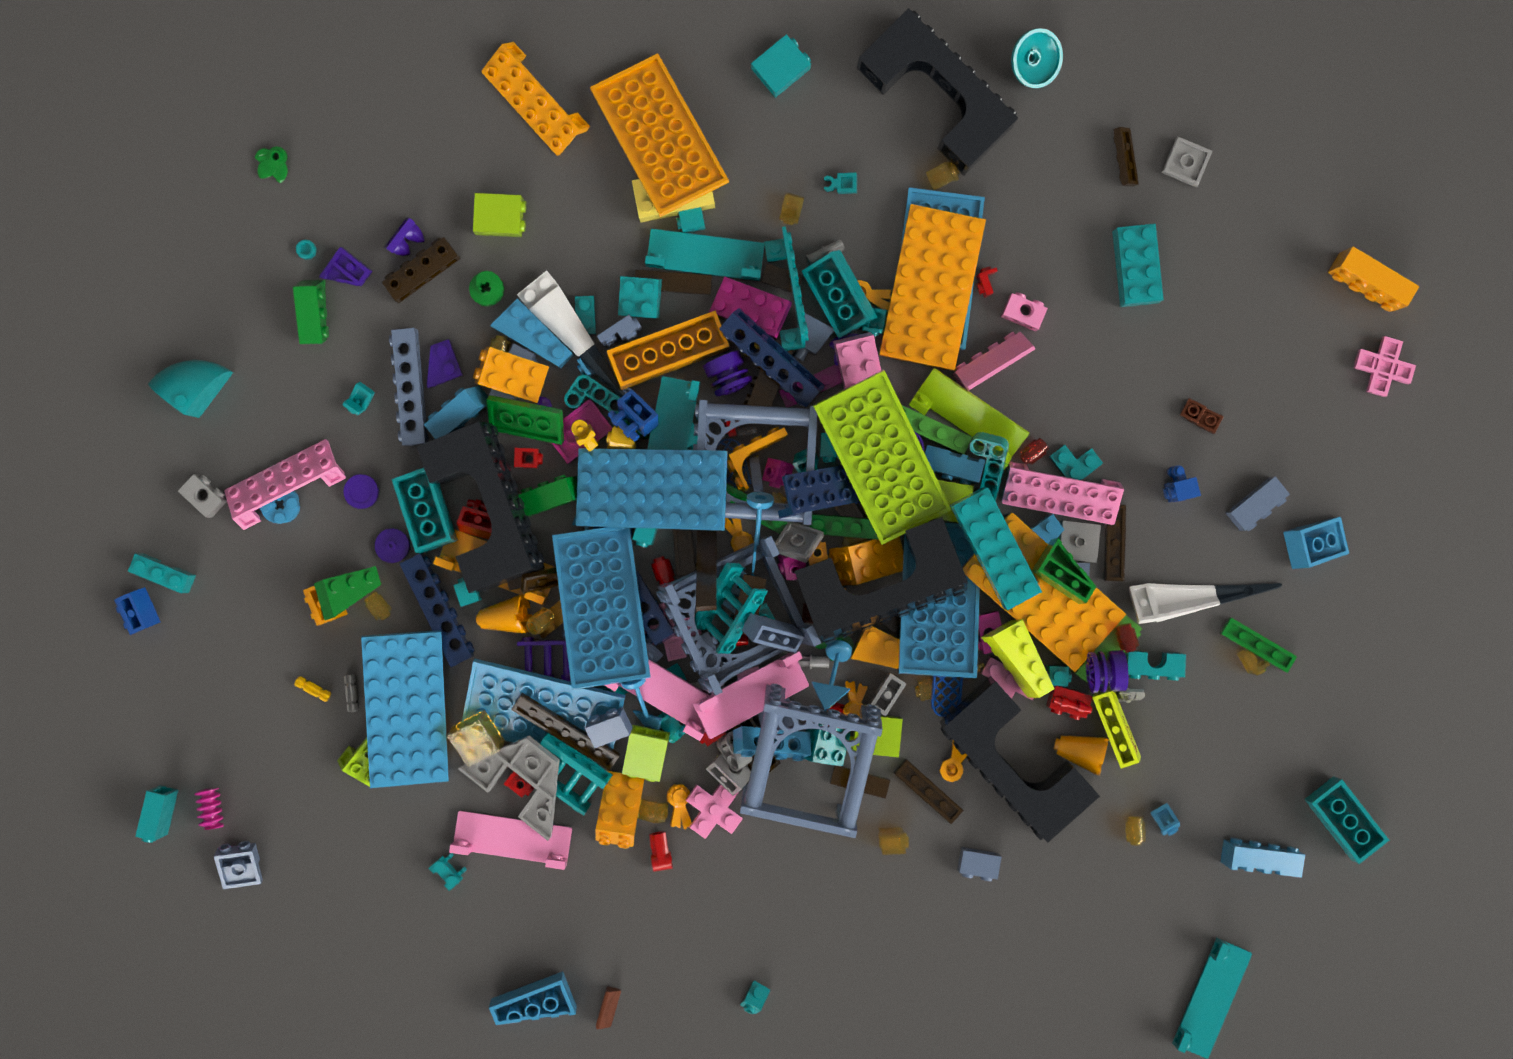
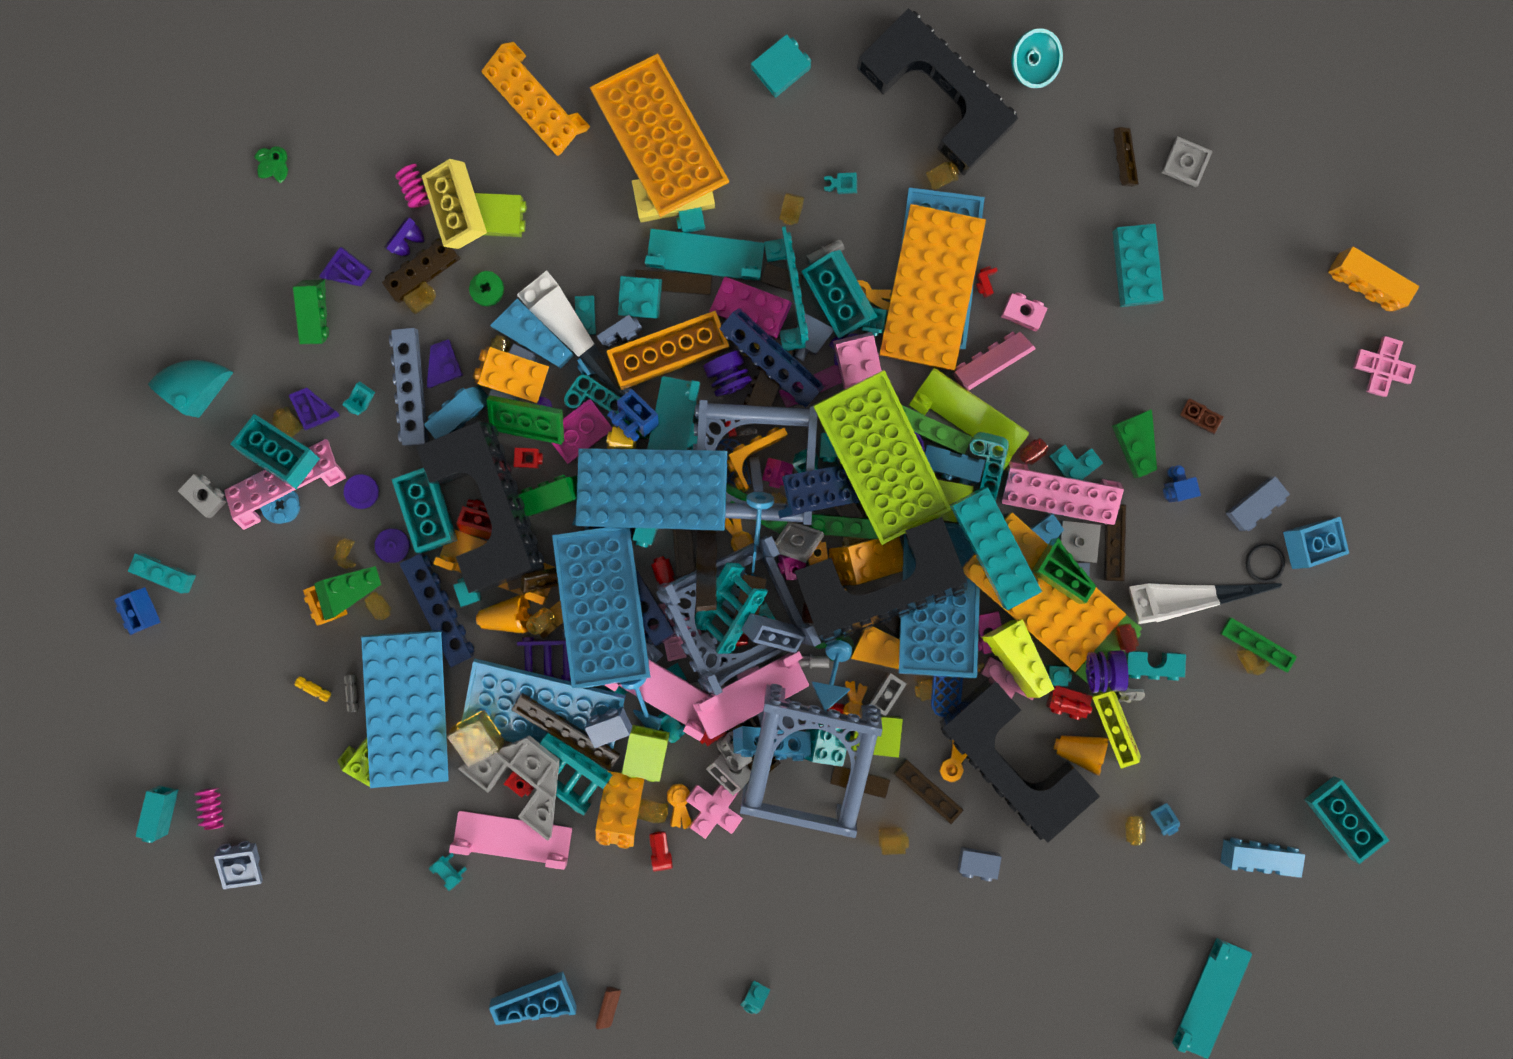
(275, 451): none -> teal brick
(286, 422): none -> clear yellow bracket
(306, 249): teal tile -> none
(311, 409): none -> dark purple wing
(343, 548): none -> clear yellow bracket
(411, 186): none -> dark pink piece
(420, 298): none -> clear yellow bracket
(454, 204): none -> light yellow brick
(584, 434): yellow hips -> none
(1138, 443): none -> green wedge
(1281, 568): none -> black piece

